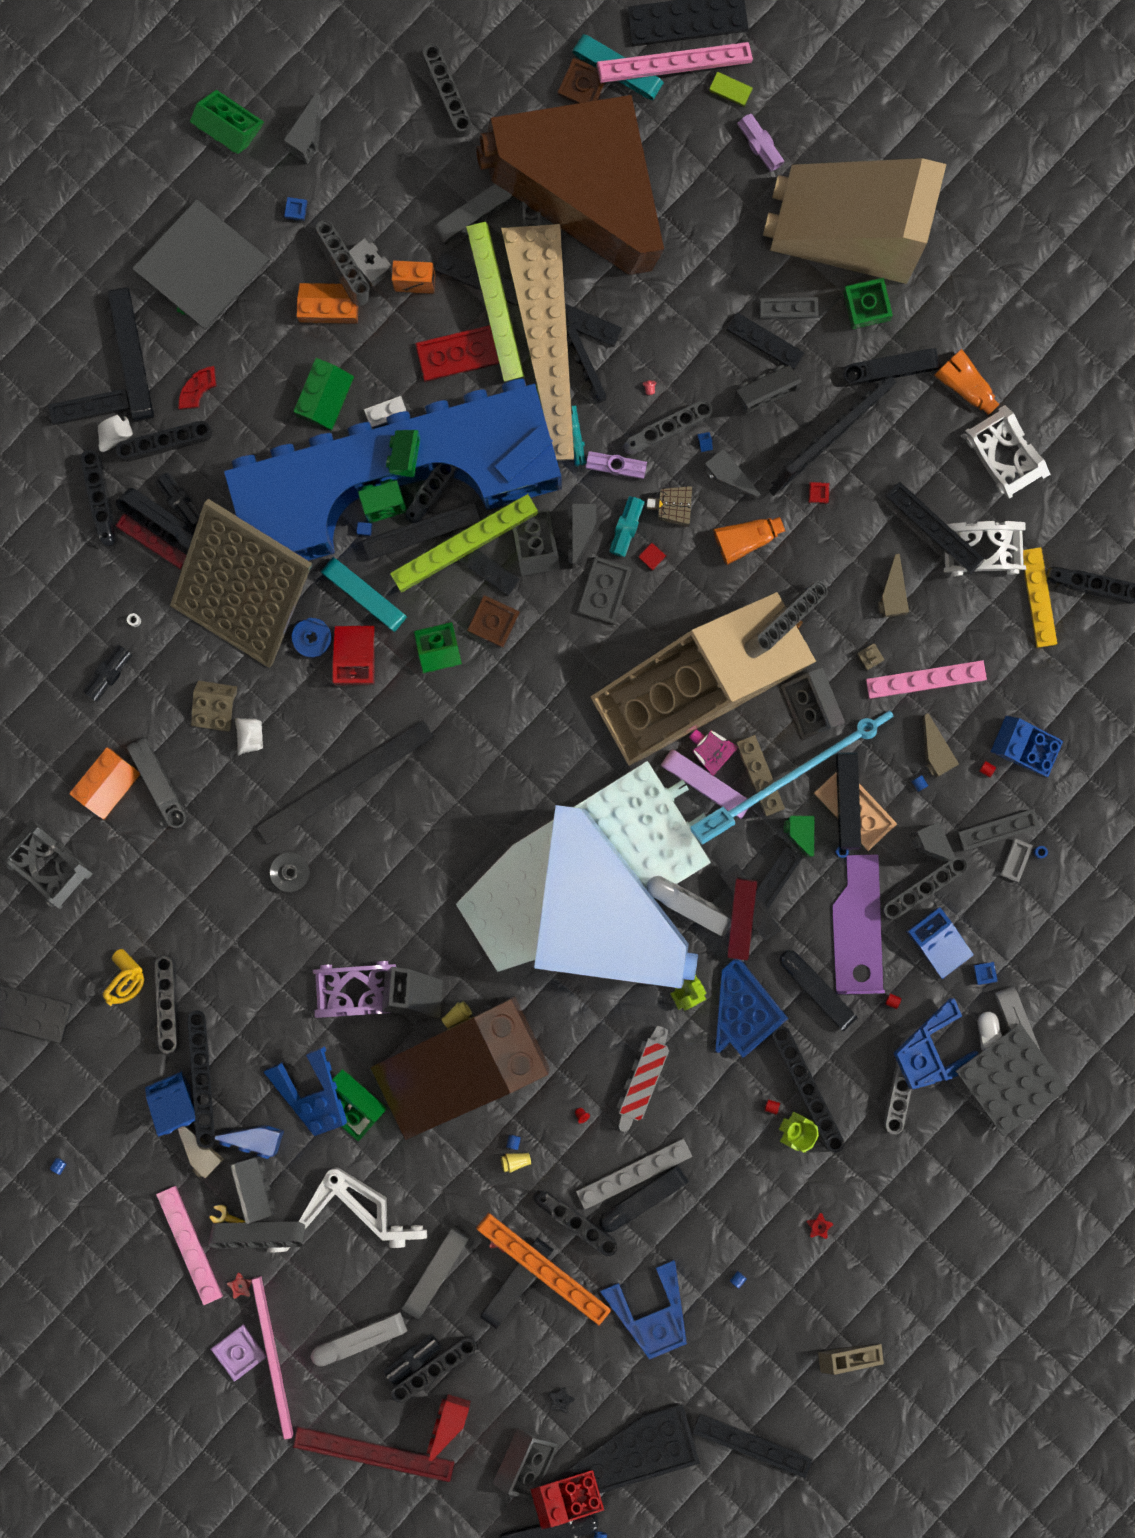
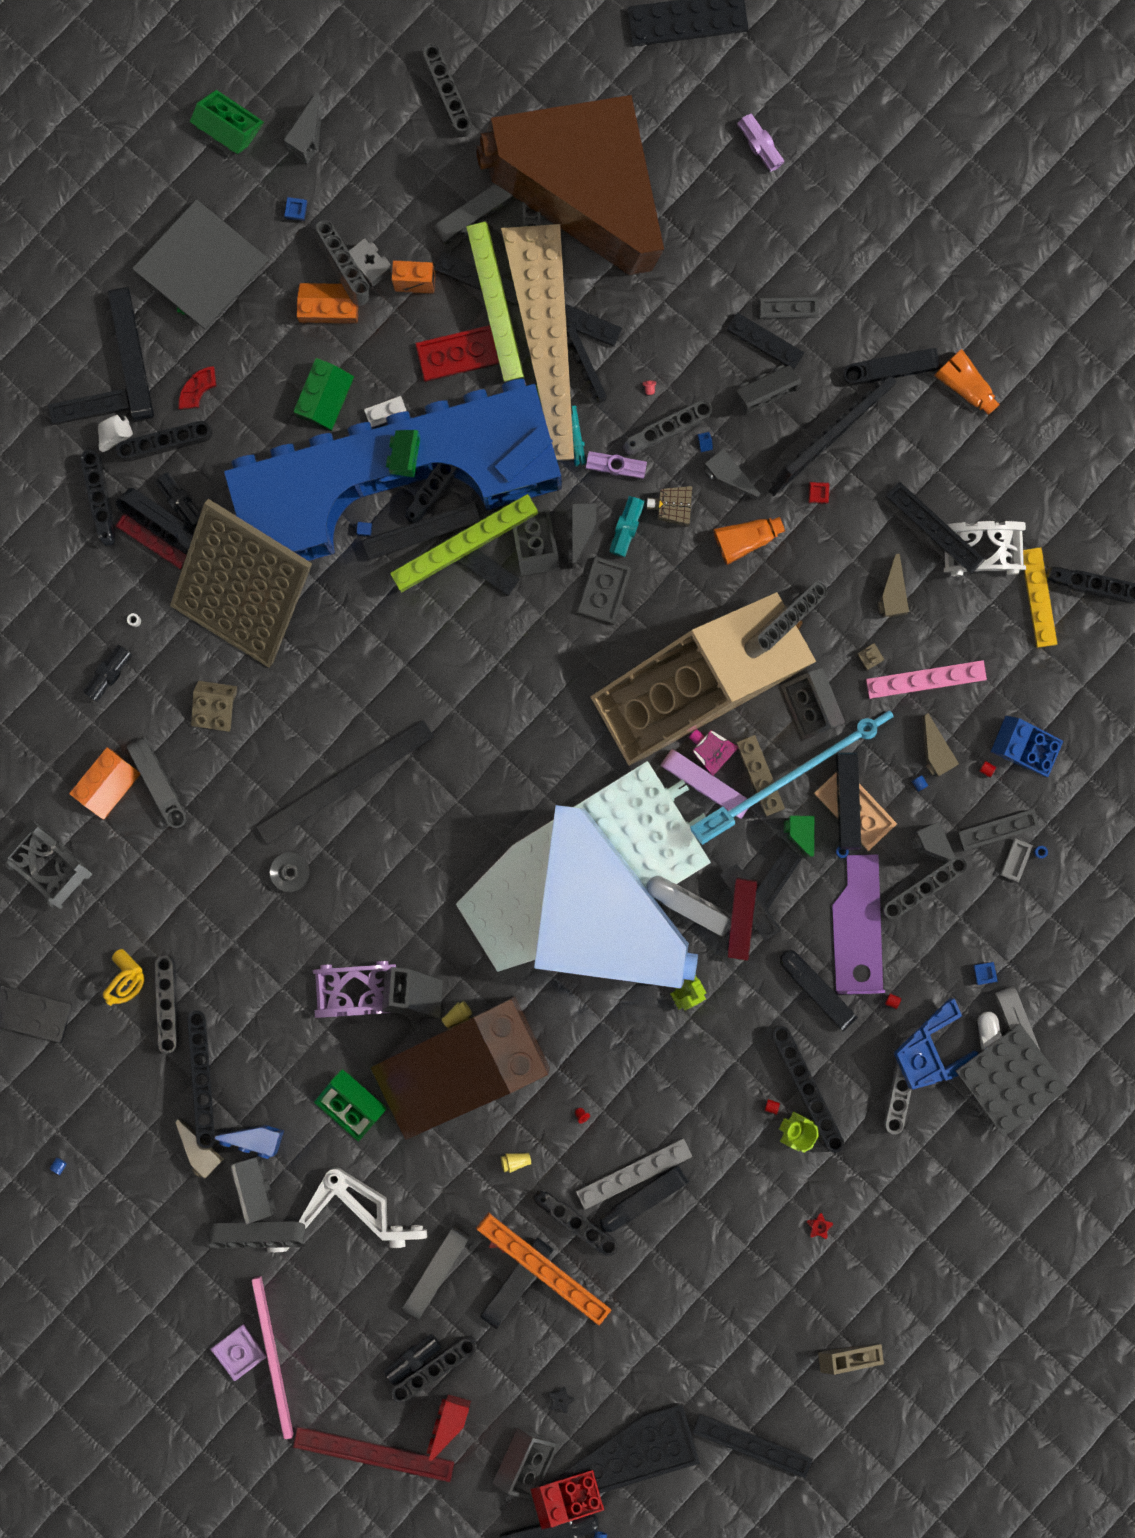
(170, 1103): blue slope -> none
(189, 1245): bright pink plate -> none
(225, 1216): yellow bar -> none
(234, 1285): red plate -> none
(249, 735): white hair -> none
(307, 627): blue plate -> none
(318, 1110): blue wing -> none
(353, 655): red slope -> none
(359, 1340): light grey piece -> none
(363, 594): teal beam -> none
(382, 501): green brick -> none
(437, 647): green slope -> none
(493, 621): reddish brown plate -> none
(513, 1142): blue piece -> none
(581, 83): reddish brown plate -> none
(593, 51): teal beam -> none
(644, 1079): light grey hinge -> none
(652, 556): red tile -> none
(660, 1330): blue wing -> none
(674, 62): bright pink tile -> none
(730, 89): lime tile -> none
(738, 1279): blue piece -> none
(745, 1010): blue wing -> none
(857, 214): tan slope -> none
(867, 303): green brick -> none
(940, 942): slope -> none
(1007, 426): white fence -> none

